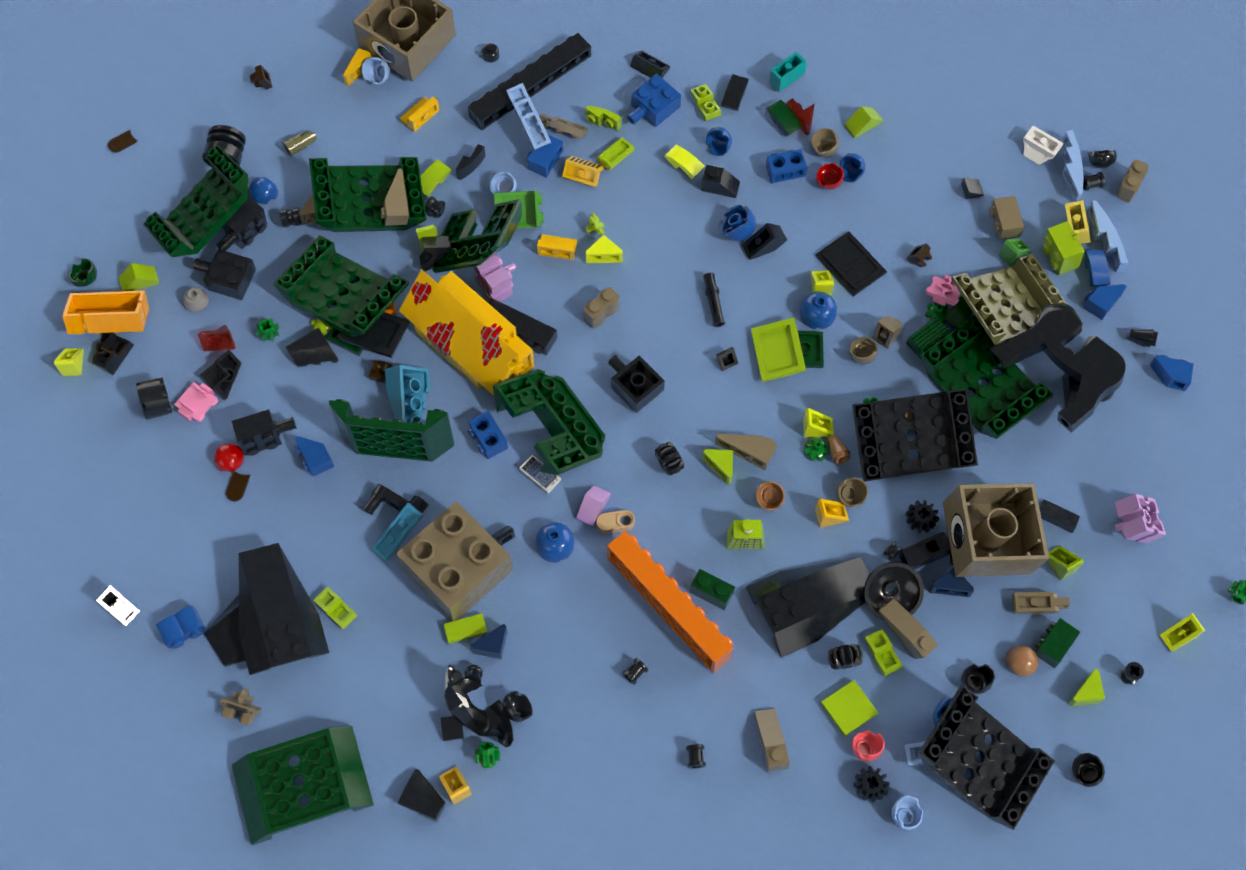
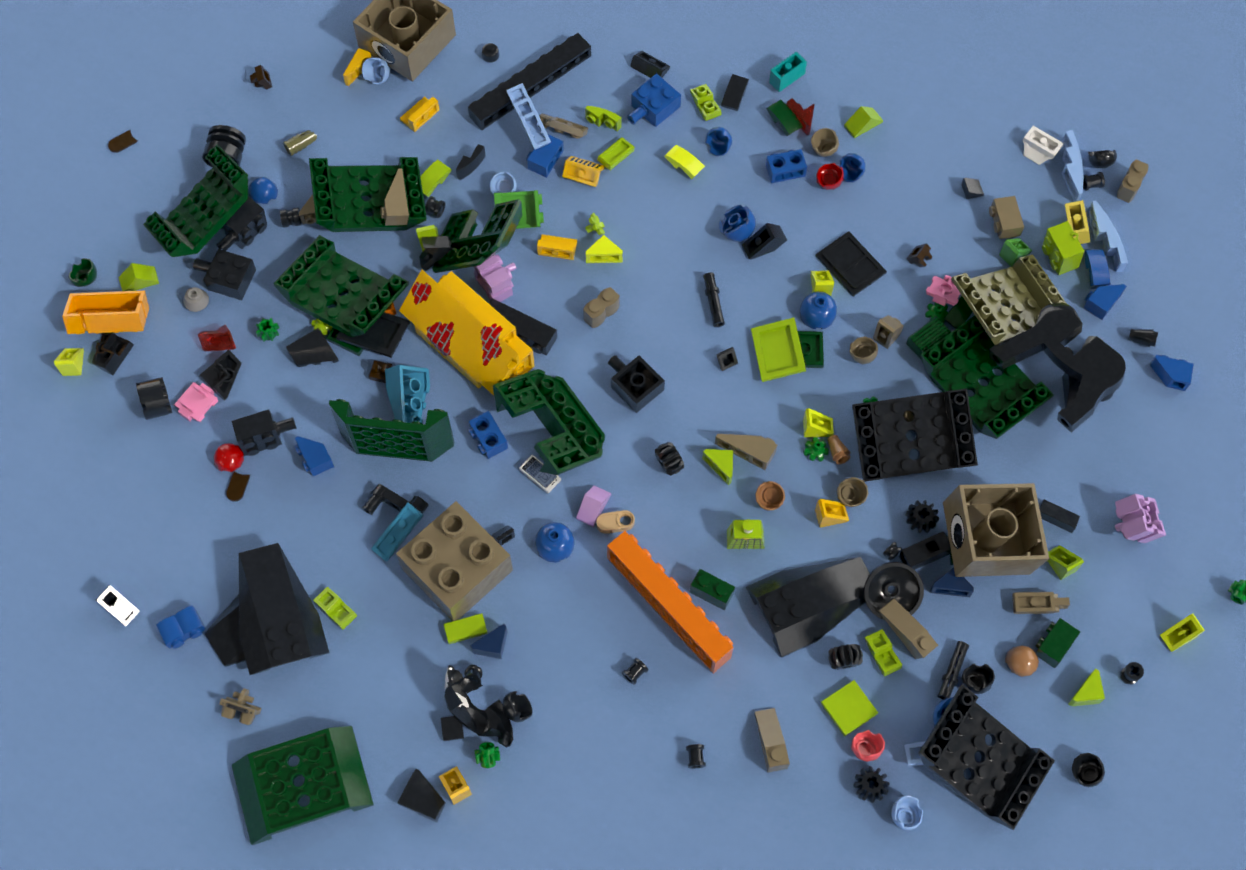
(720, 182): black slope -> none
(961, 650): none -> black pin

